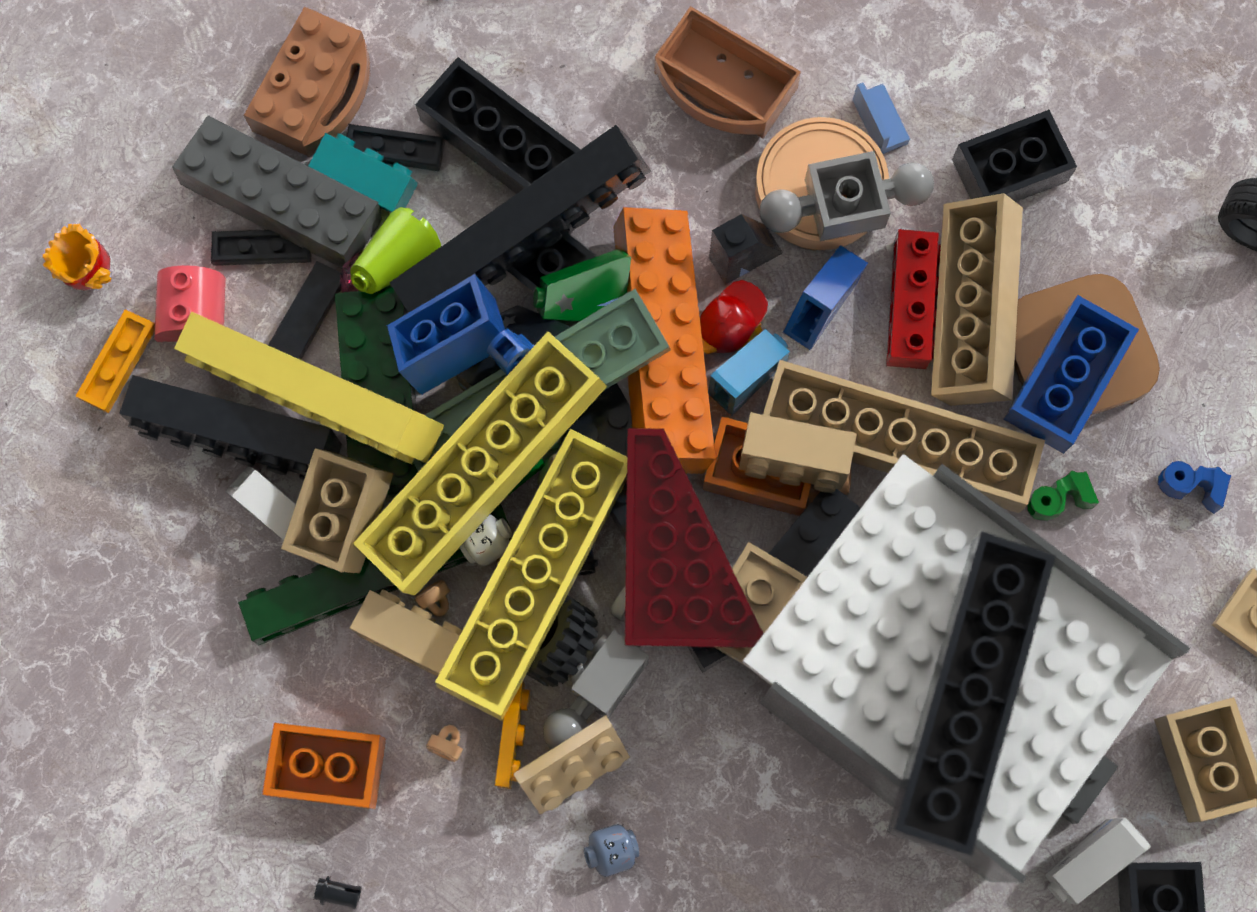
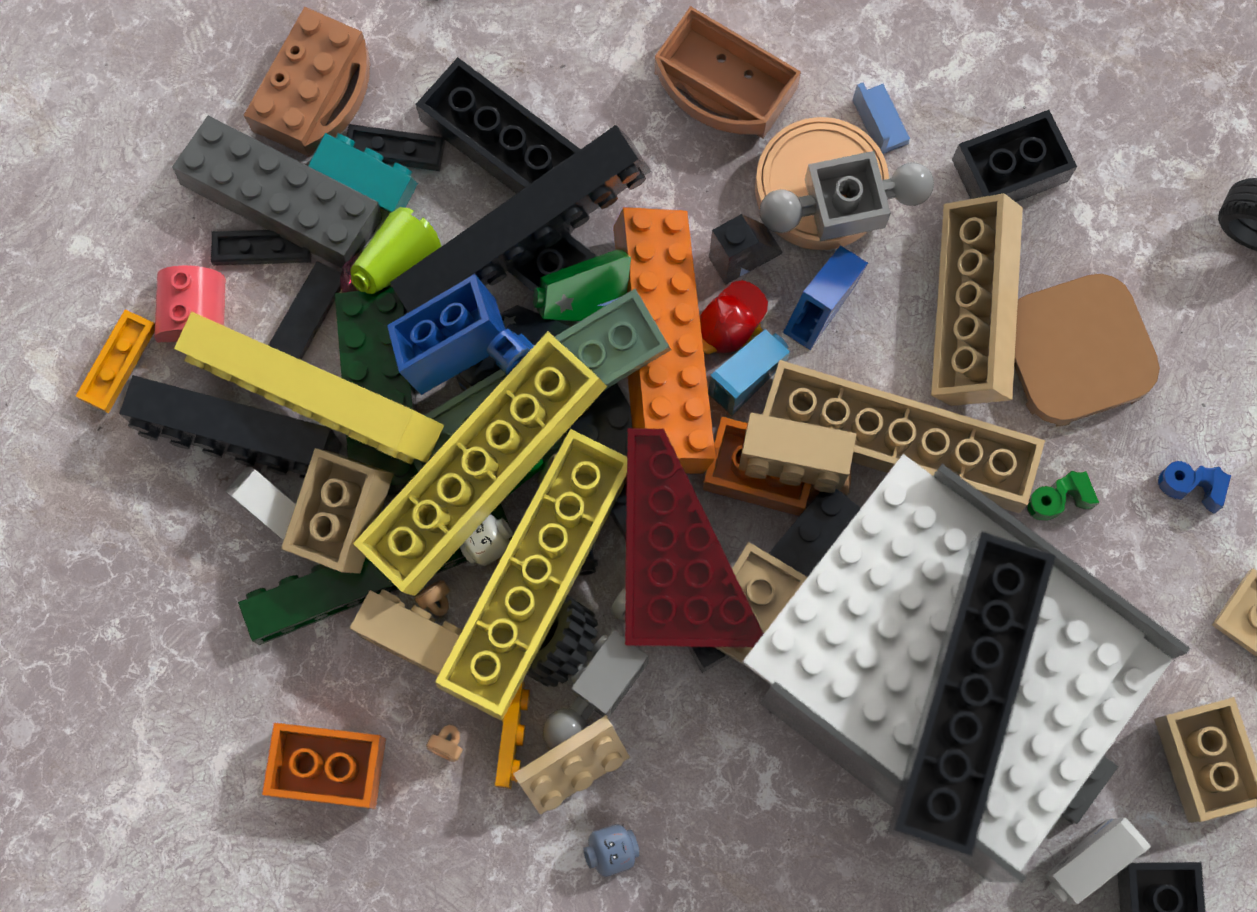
(78, 259): light orange hair -> none
(337, 893): black pin -> none
(913, 299): red brick -> none
(1071, 374): blue brick -> none

